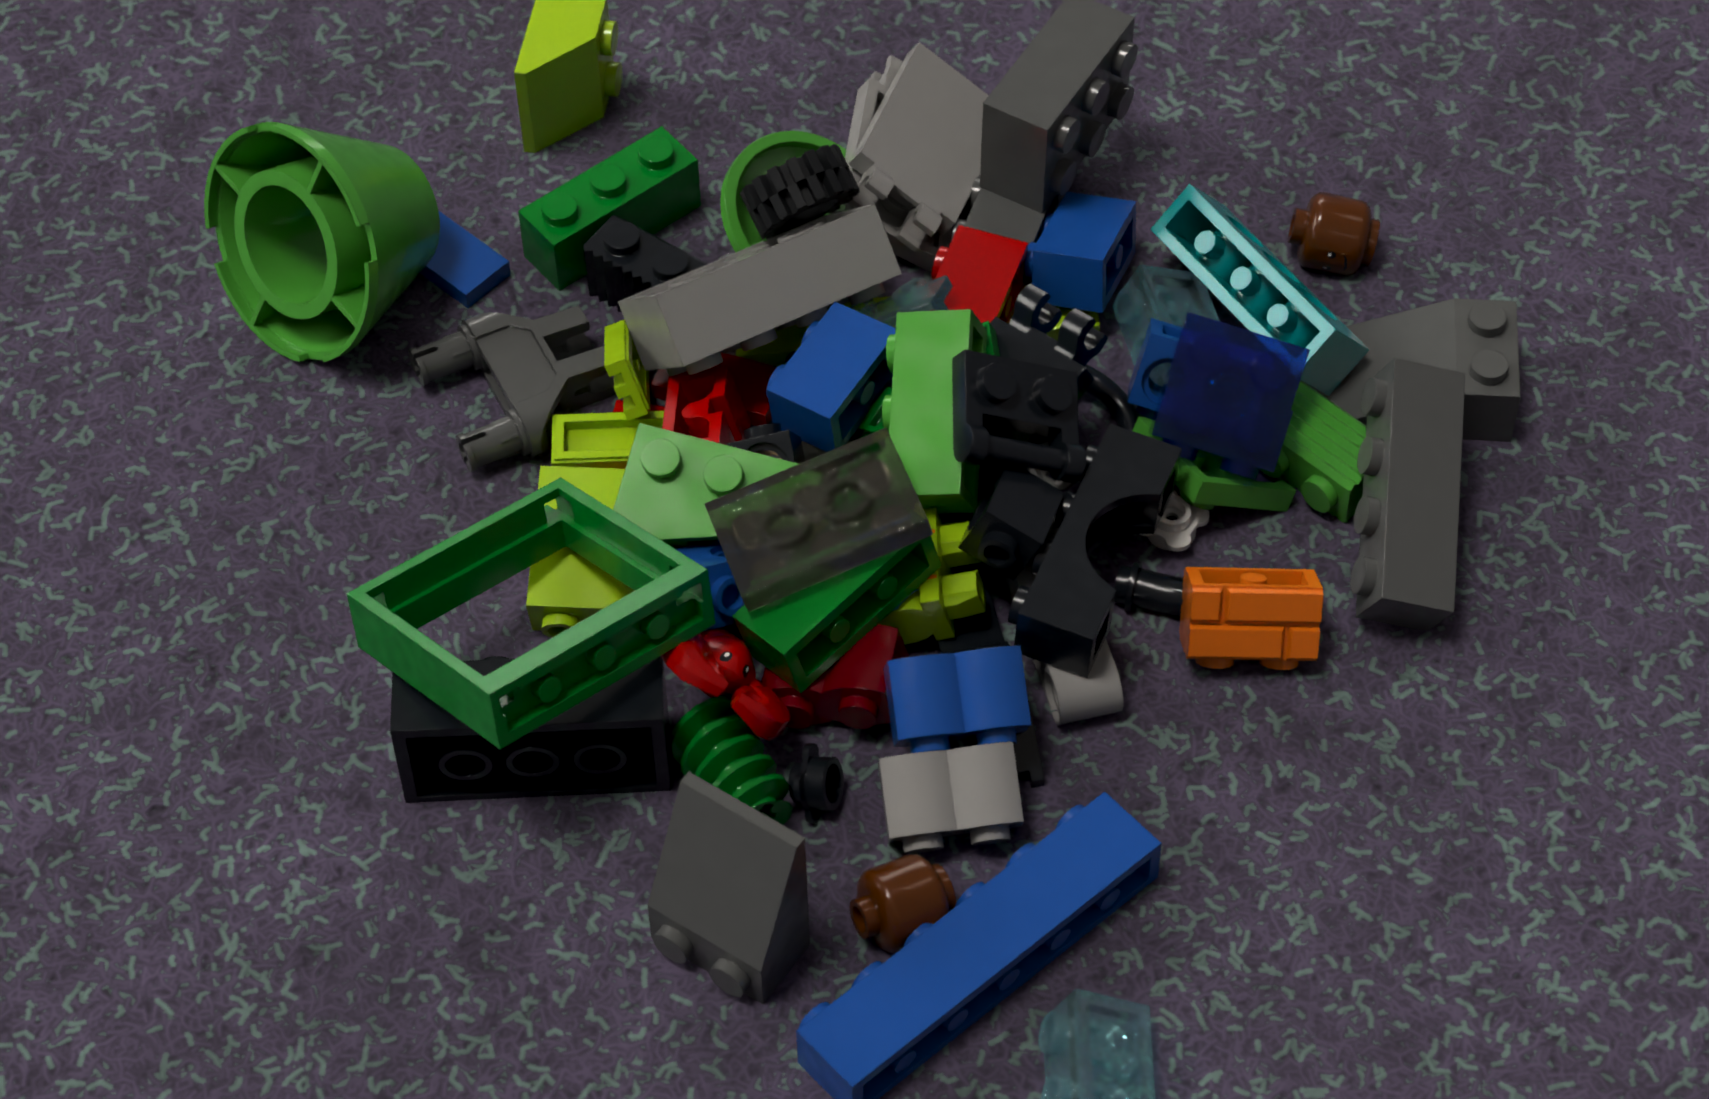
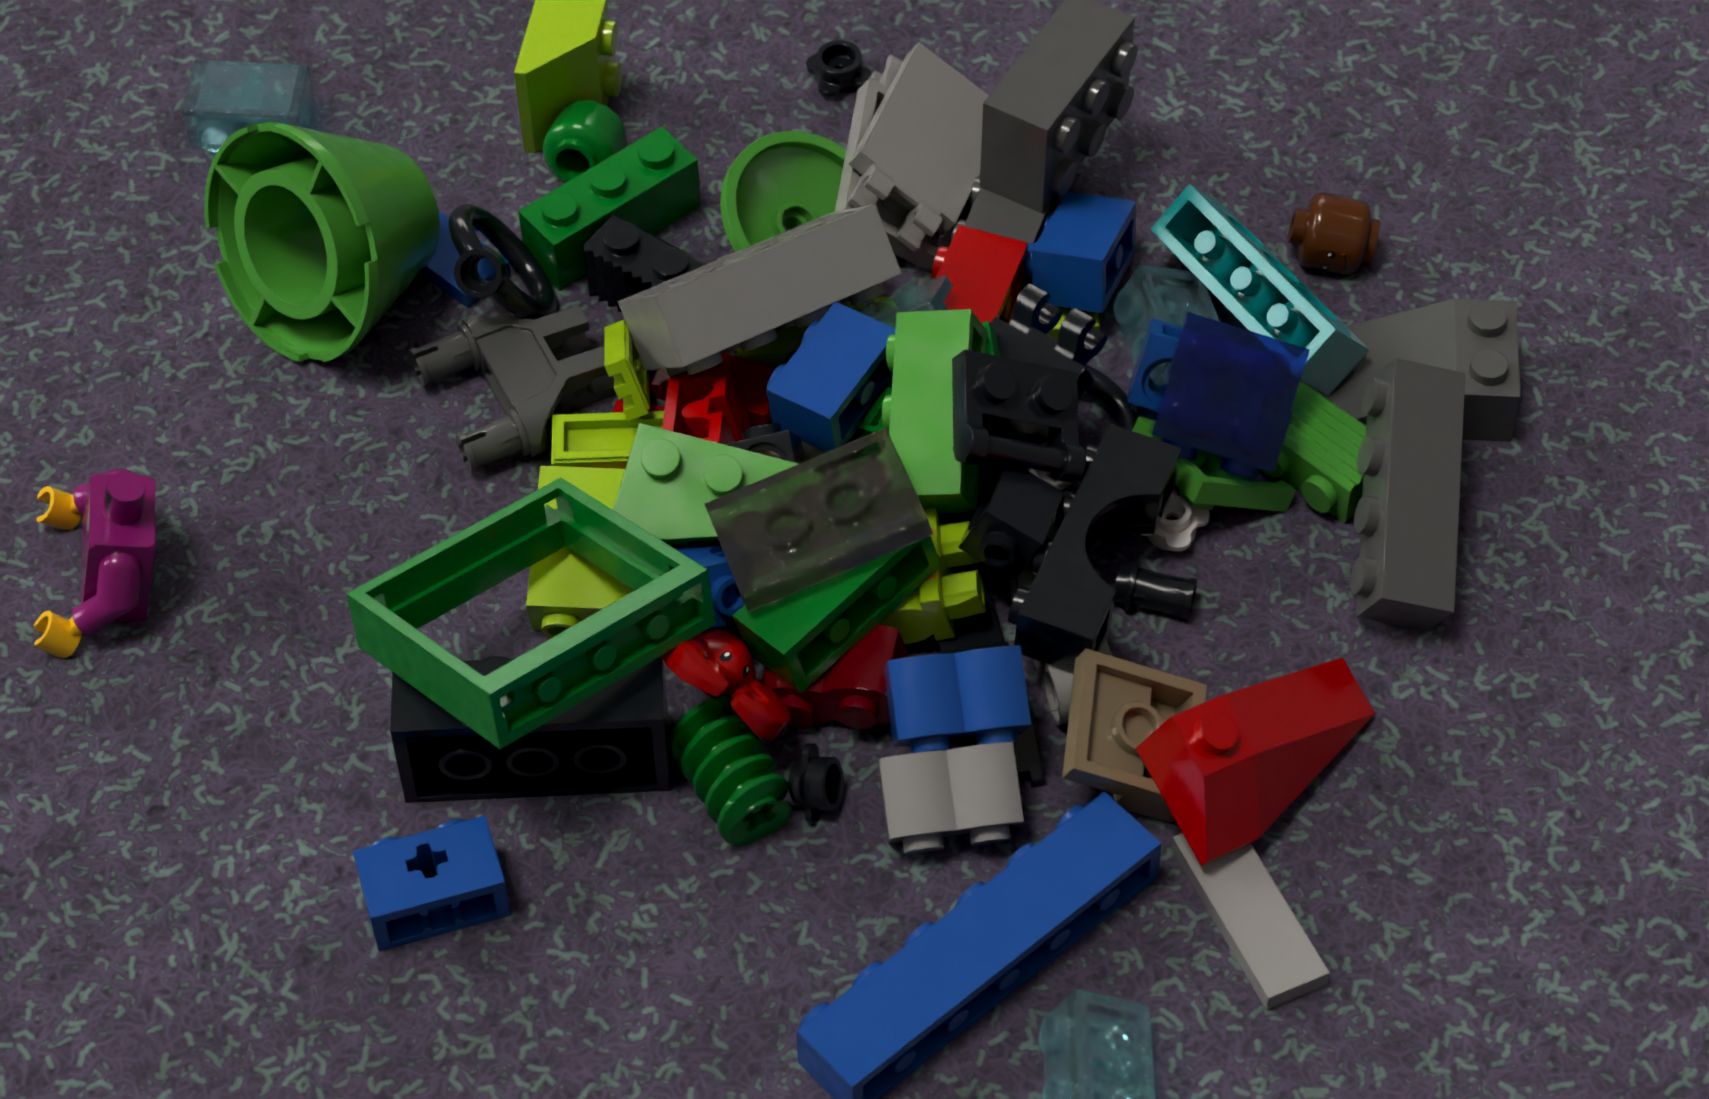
(115, 554): none -> magenta torso
(241, 94): none -> clear light blue brick
(432, 882): none -> blue brick
(463, 224): none -> black piece
(582, 138): none -> green head
(730, 892): dark grey slope -> none
(799, 191): black tyre -> none
(838, 67): none -> black plate
(900, 898): reddish brown head -> none
(1111, 714): none -> dark tan plate
(1250, 616): orange brick -> none
(1251, 753): none -> red wedge
(1255, 923): none -> light grey tile

